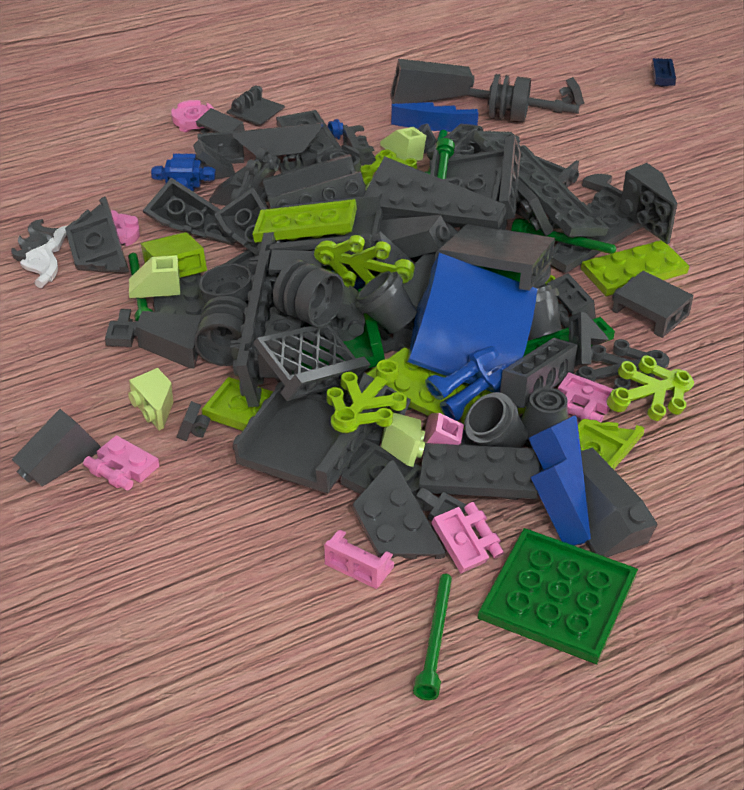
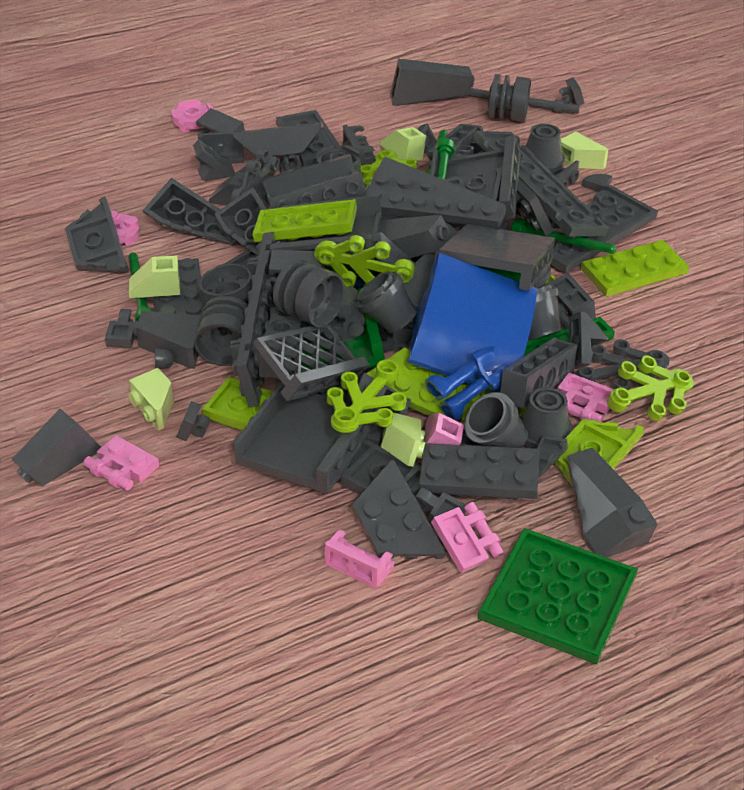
(38, 250): white piece -> none
(163, 358): none -> dark grey hinge
(185, 170): blue piece -> none
(189, 252): lime panel -> none
(253, 107): dark grey hinge -> none
(336, 128): blue plate -> none
(427, 683): green piece -> none
(437, 117): blue slope -> none
(546, 146): none -> dark grey piece
(562, 480): blue slope -> none
(586, 151): none -> yellowish green slope
(649, 200): dark grey slope -> none
(654, 300): dark grey panel -> none
(663, 72): dark blue plate -> none

